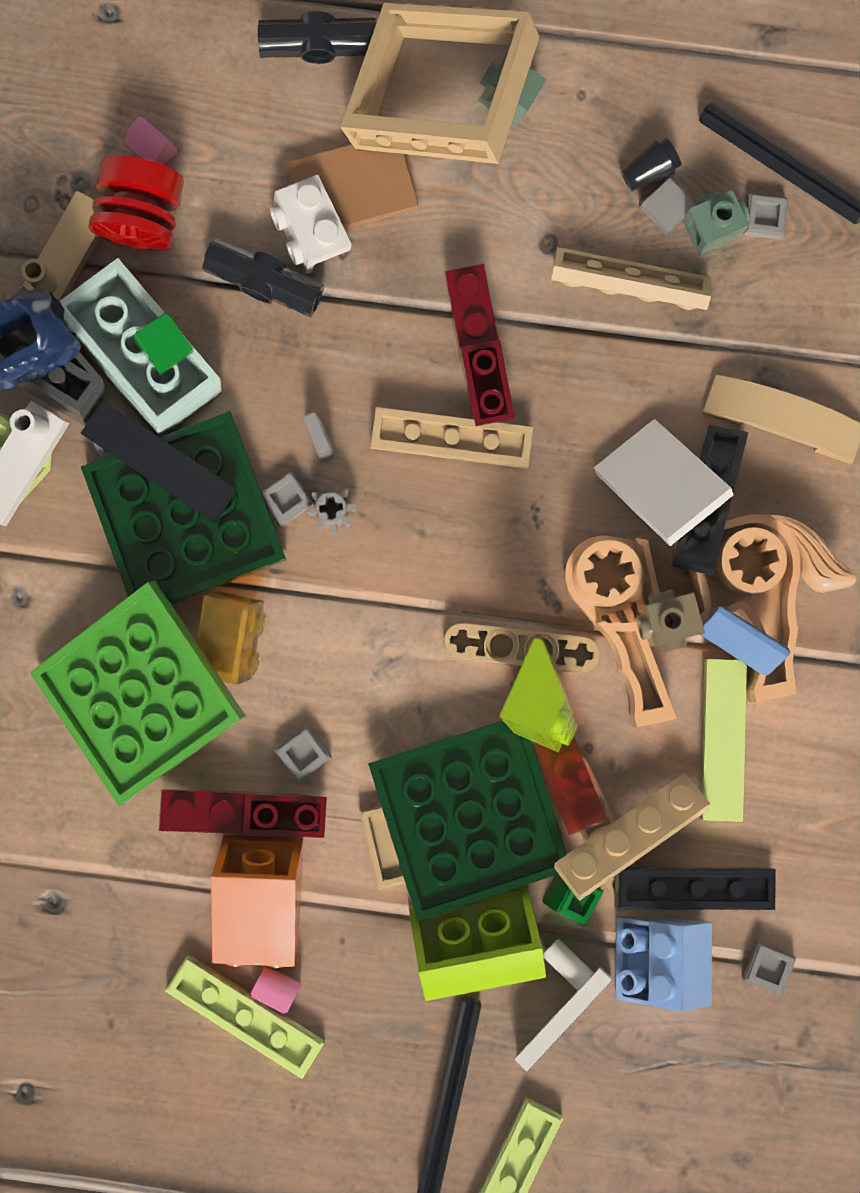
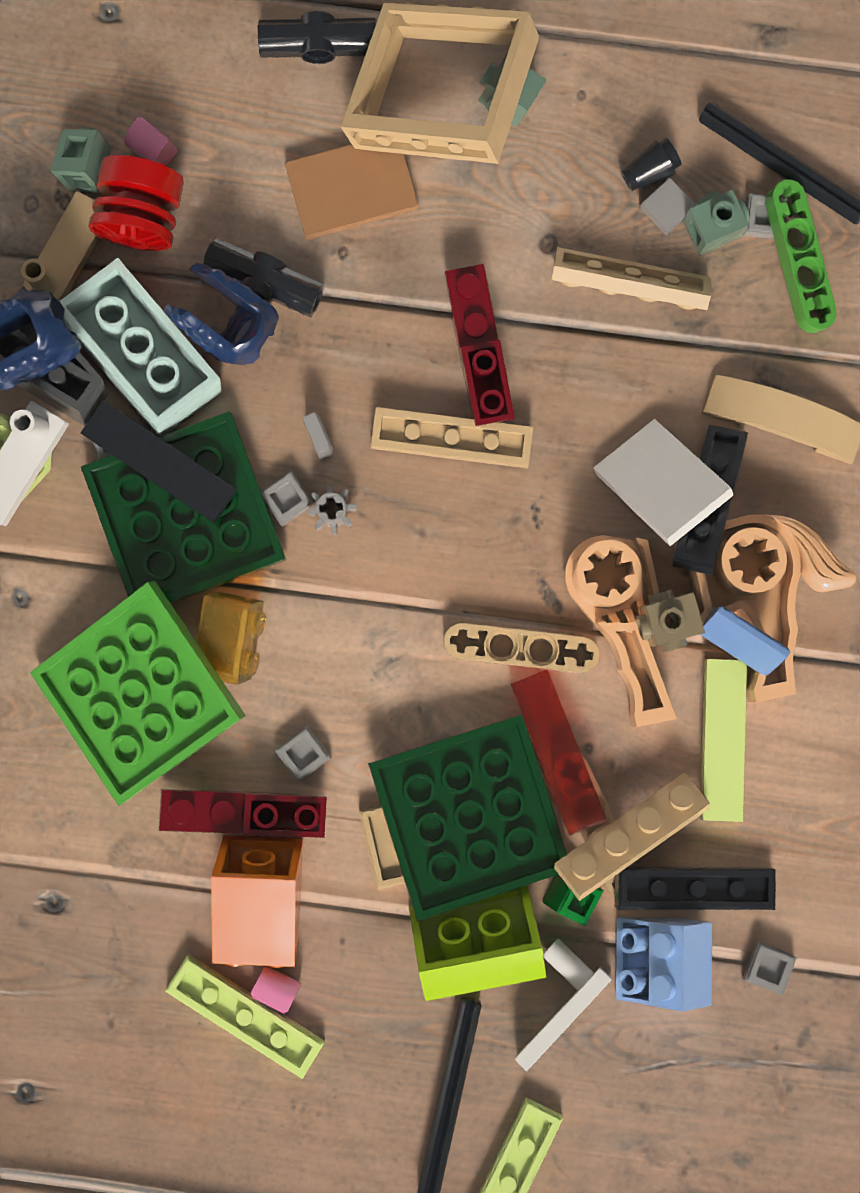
(79, 158): none -> sand green brick
(162, 343): green slope -> none
(247, 328): none -> dark blue piece
(309, 223): white bracket -> none
(539, 703): lime slope -> none
(808, 255): none -> bright green beam

